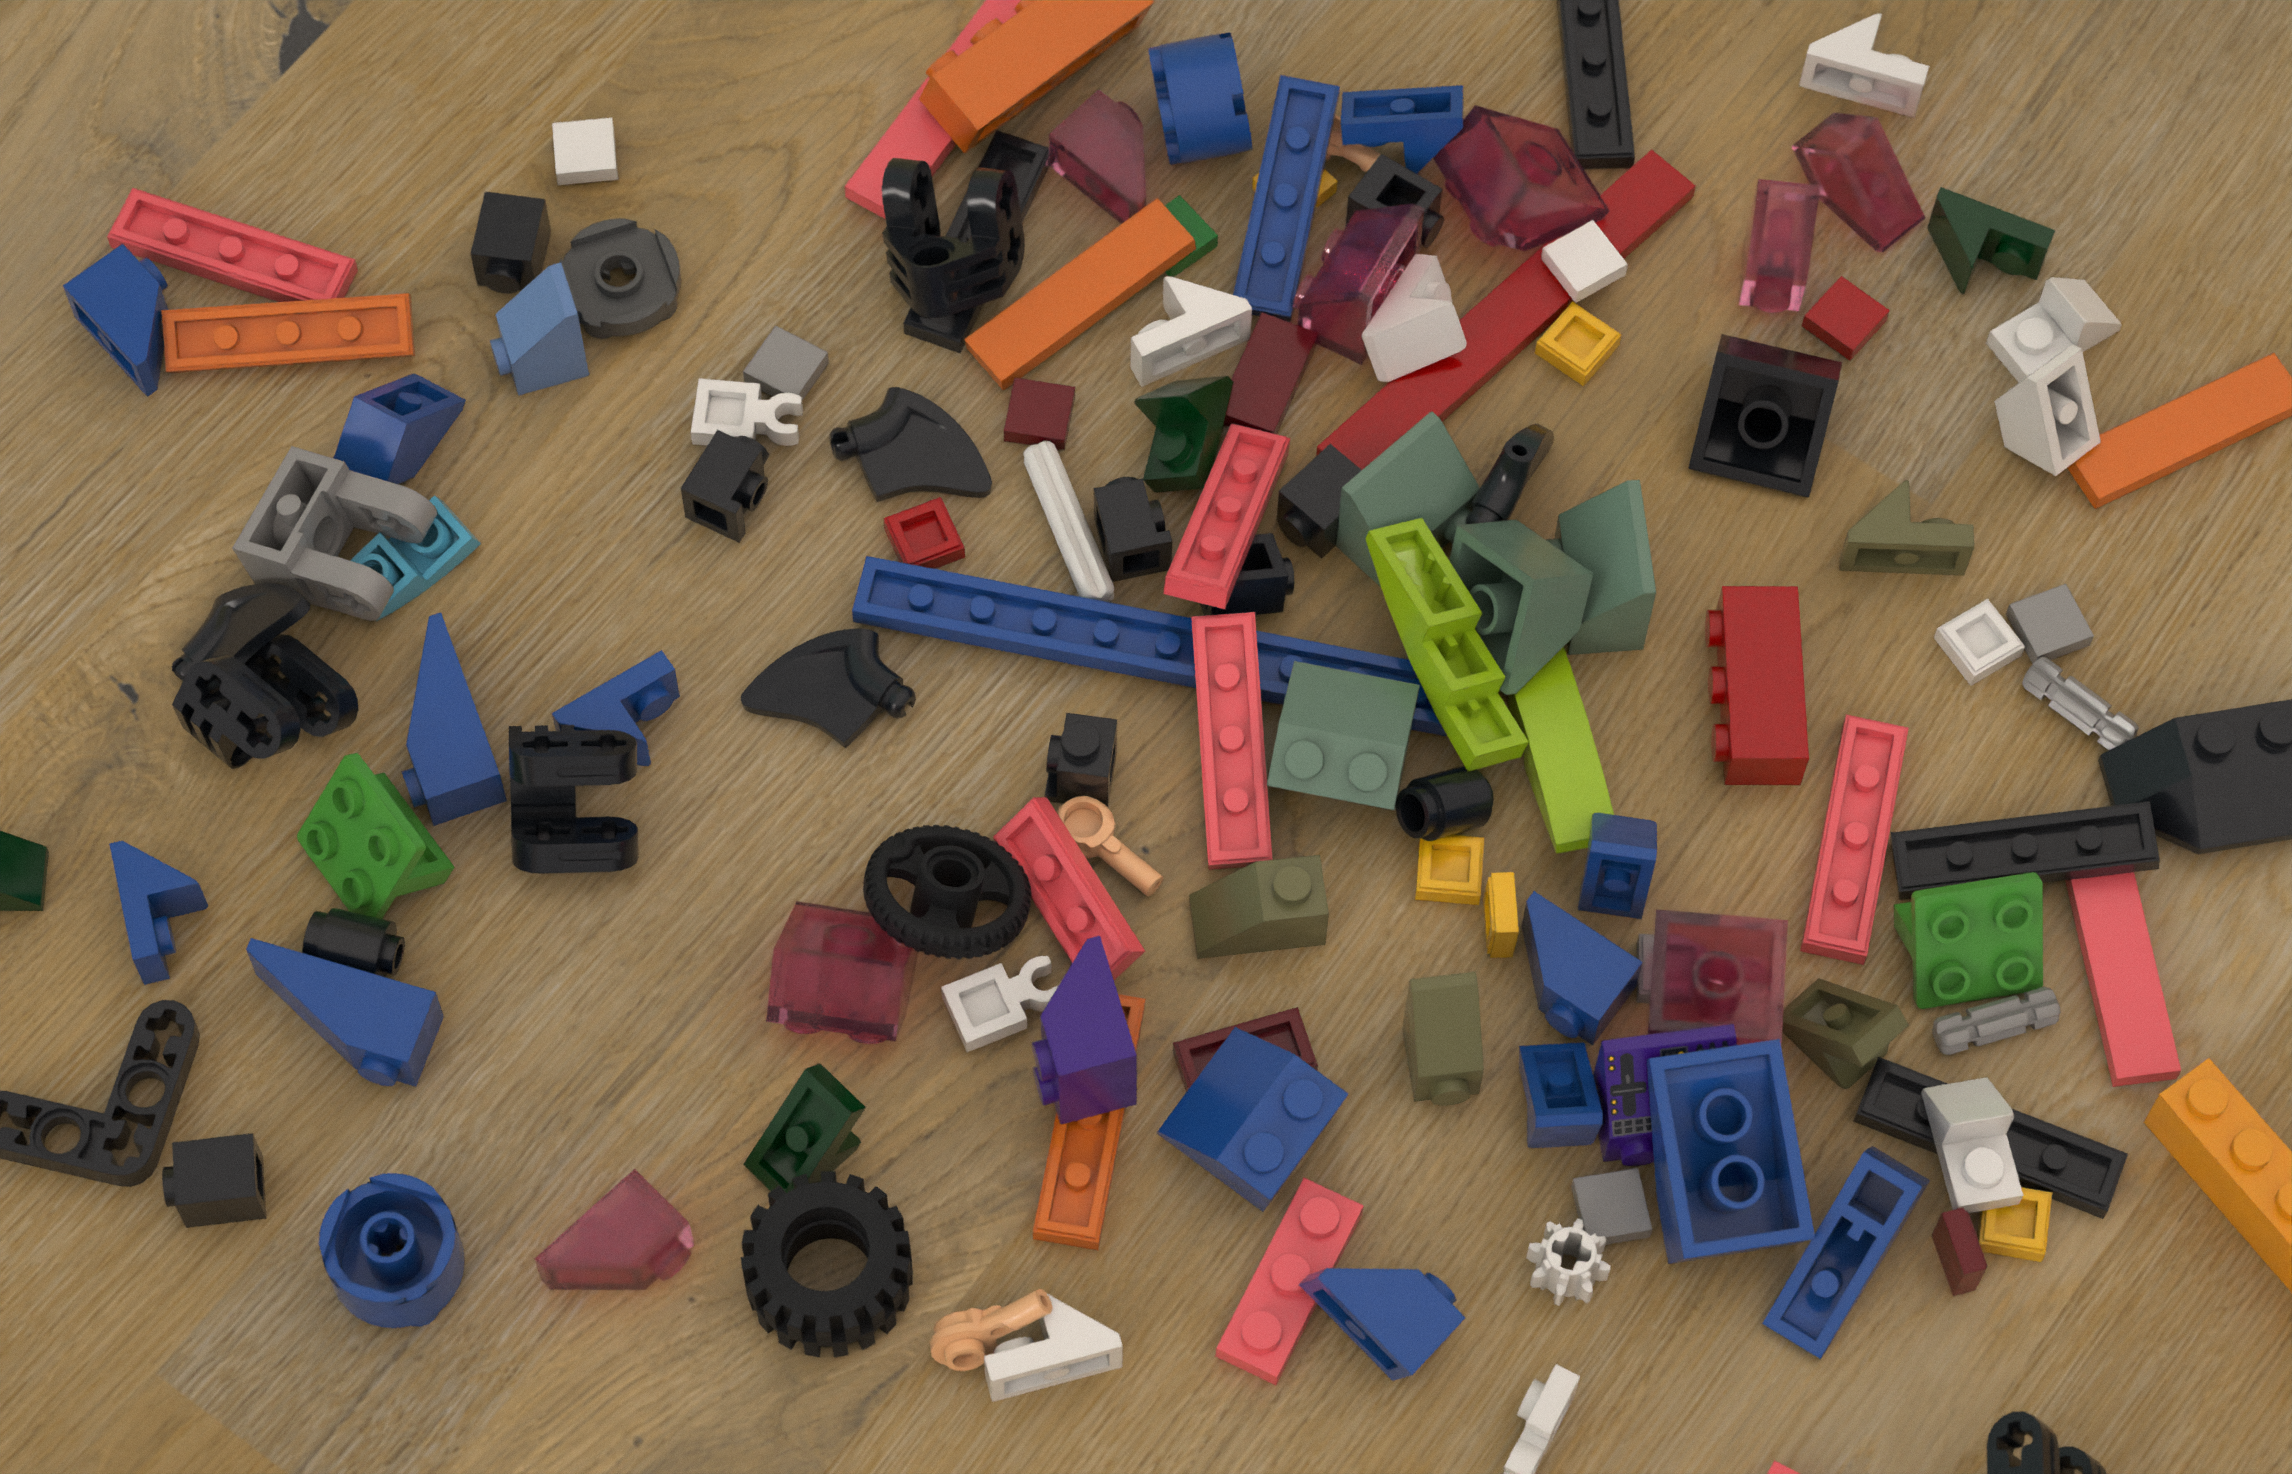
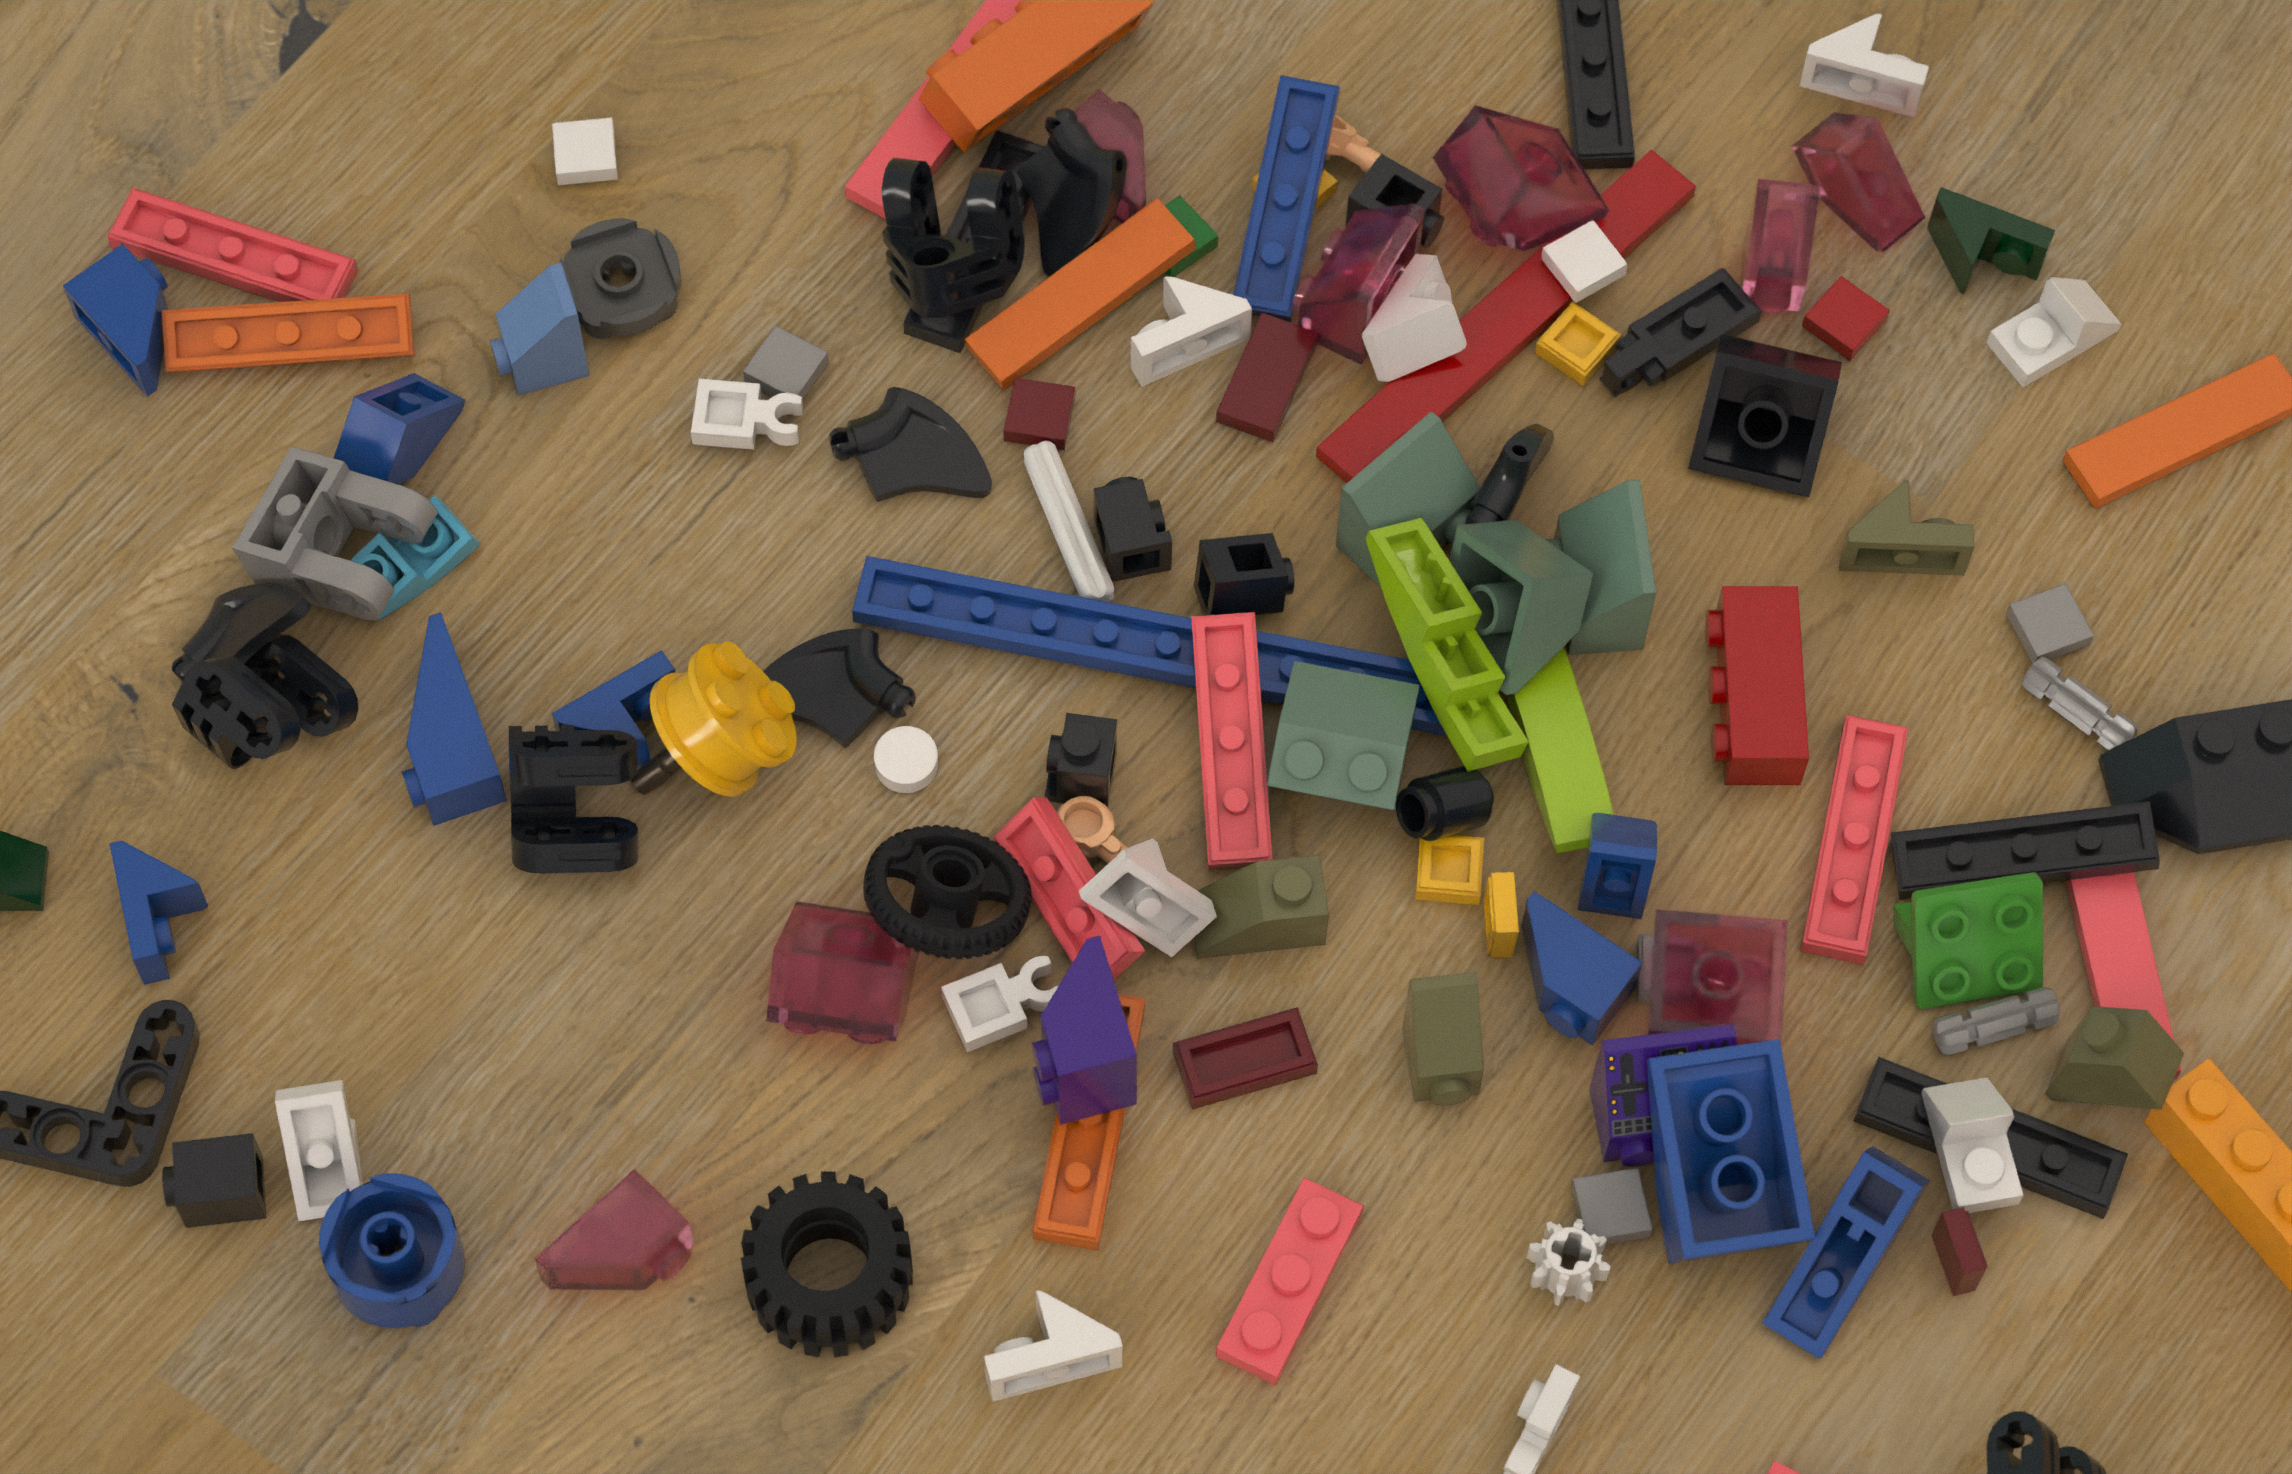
(318, 1145): none -> white slope
(355, 941): black brick -> none
(367, 1018): blue slope -> none
(370, 841): bright green bracket -> none
(510, 241): black brick -> none
(719, 723): none -> yellow wheel
(725, 484): black brick -> none
(807, 1132): dark green slope -> none
(906, 759): none -> white tile
(924, 535): red tile -> none
(969, 1335): light nougat plate -> none
(1072, 189): none -> black arm
(1149, 899): none -> white slope
(1187, 431): dark green slope -> none
(1200, 98): blue brick -> none
(1227, 516): coral tile -> none
(1252, 1115): blue slope -> none
(1311, 501): black brick -> none
(1388, 1313): blue slope -> none
(1416, 116): blue slope -> none
(1559, 1095): blue slope -> none
(1680, 333): none -> black hinge
(1842, 1029): olive slope -> none
(1979, 642): white tile -> none
(2017, 1229): yellow tile -> none
(2050, 413): white slope -> none
(2116, 1060): none -> olive slope

